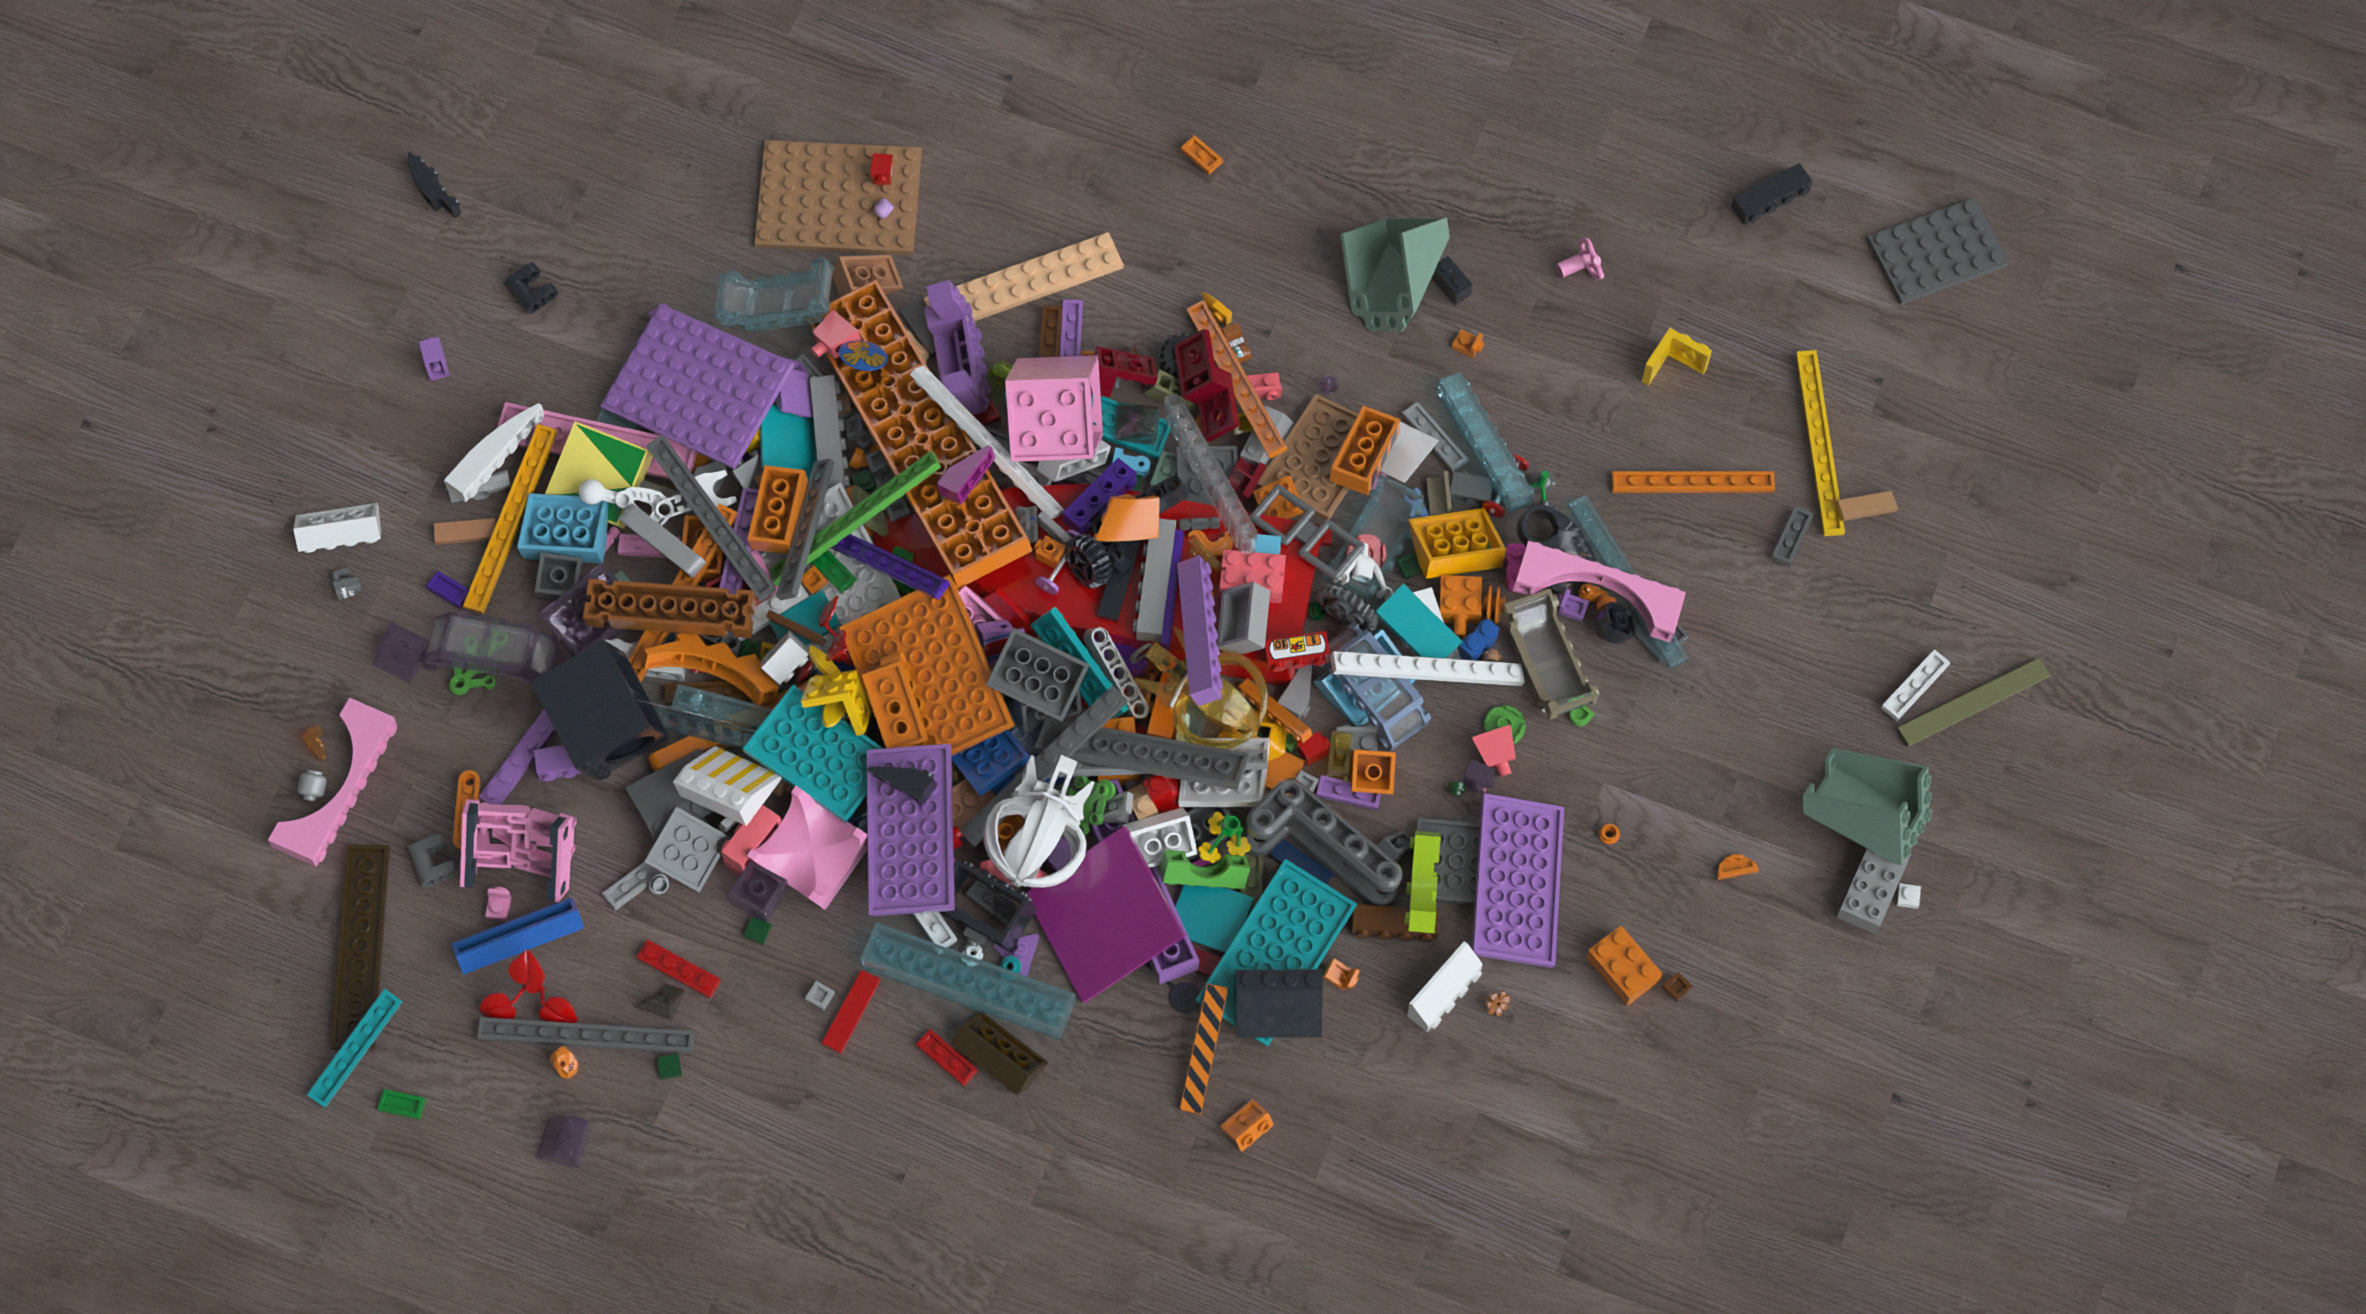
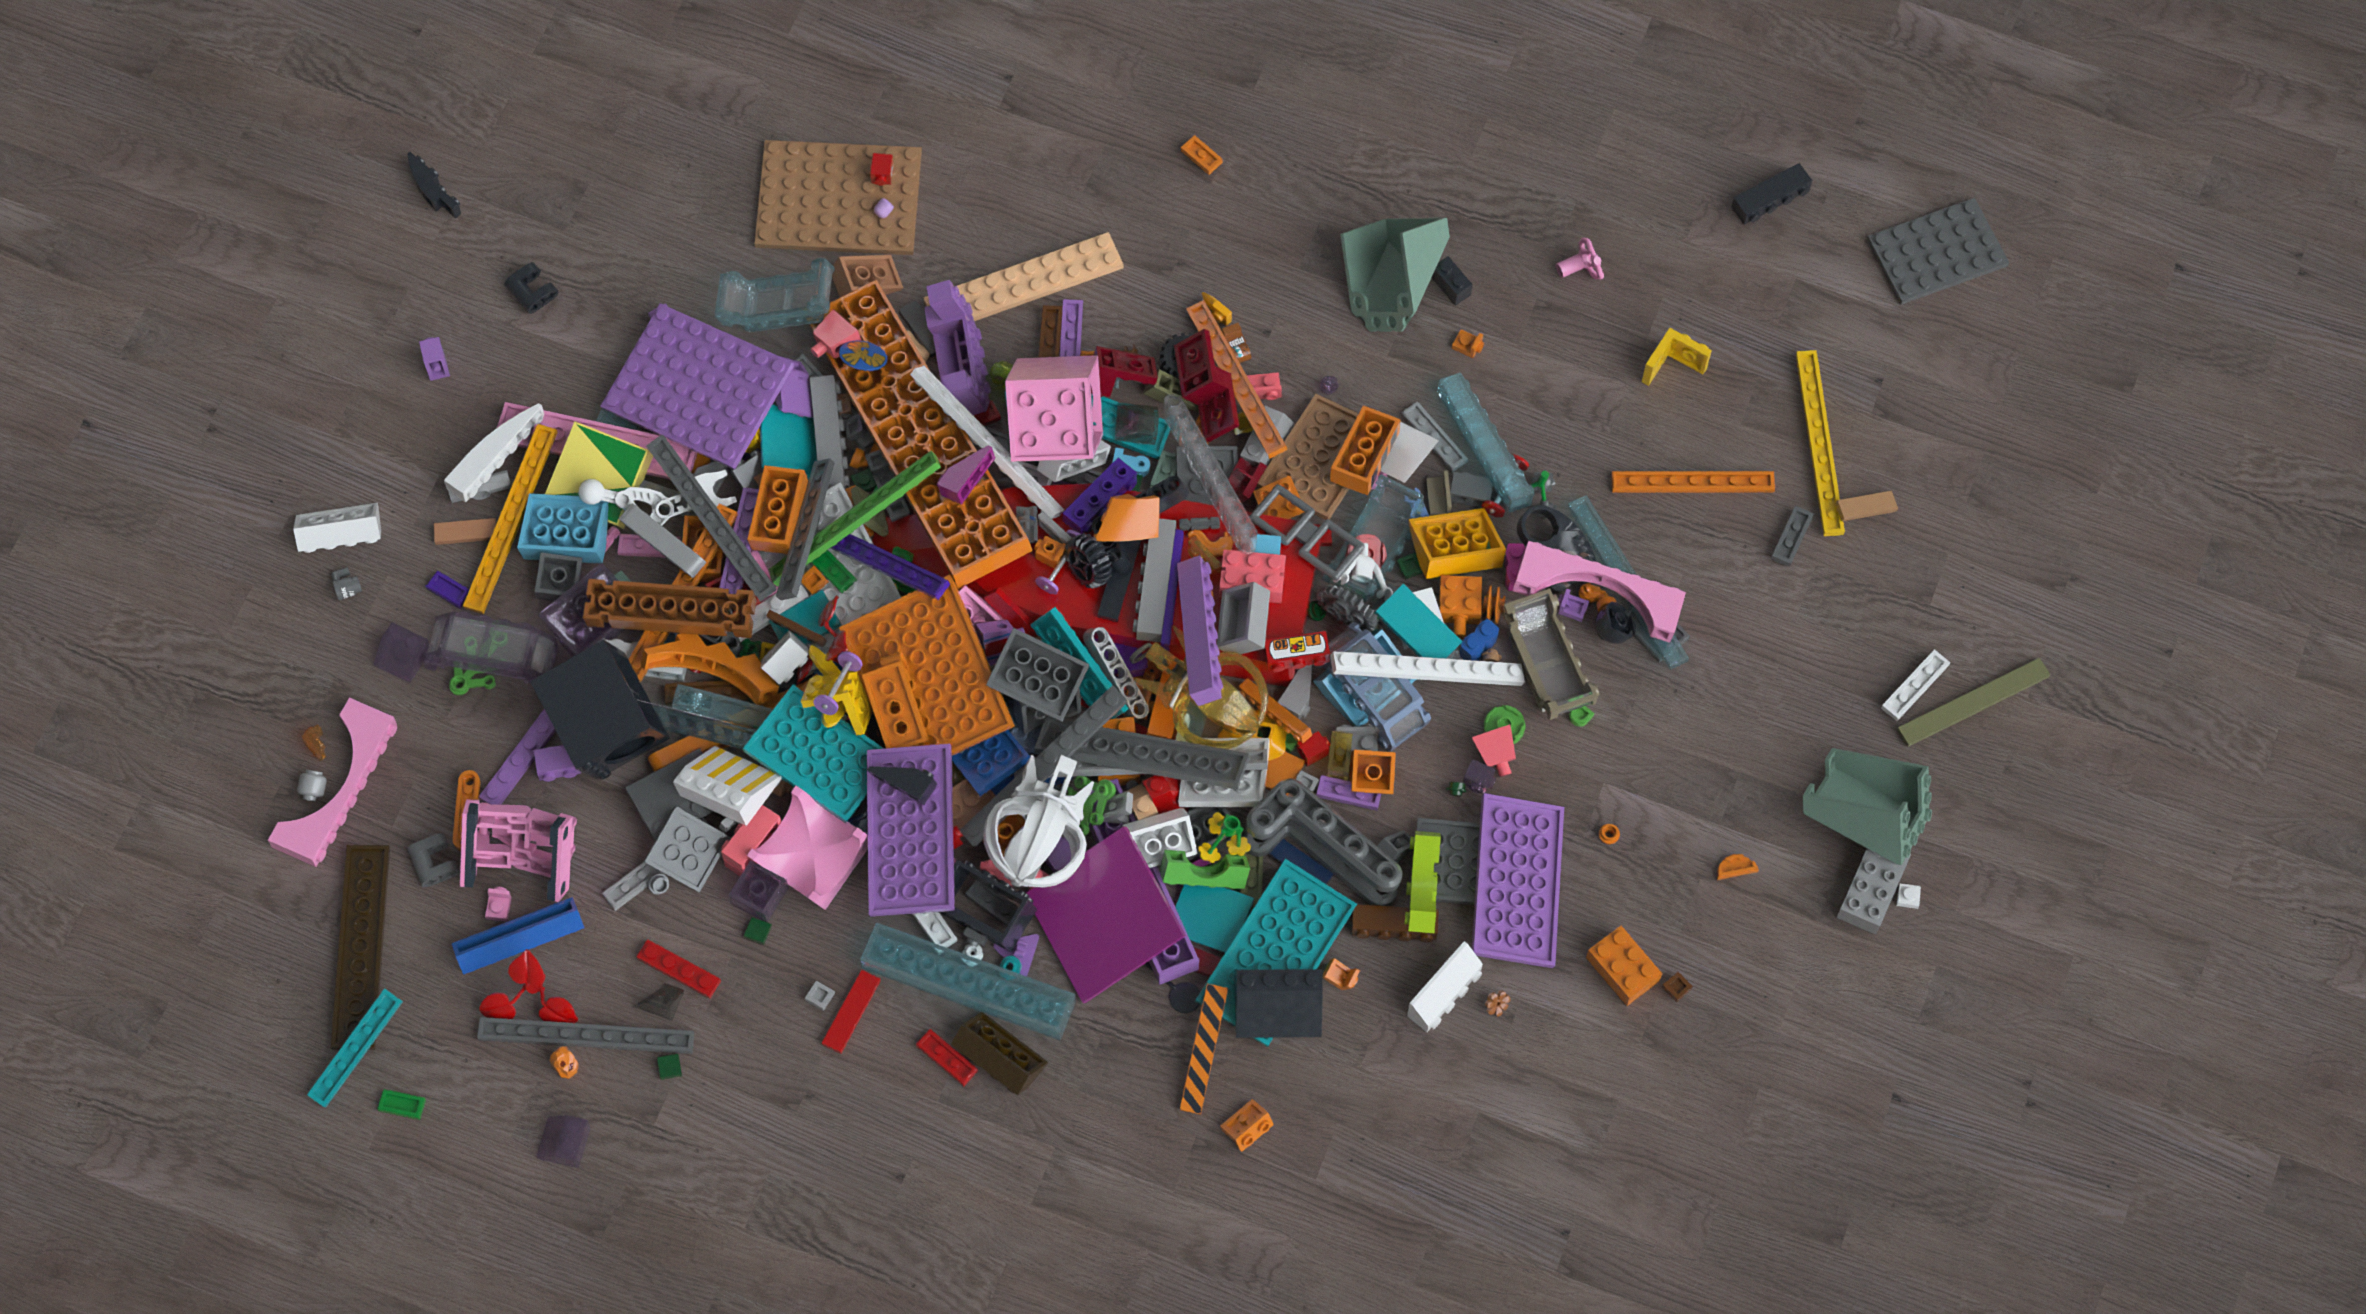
(848, 661): none -> medium lavender axle

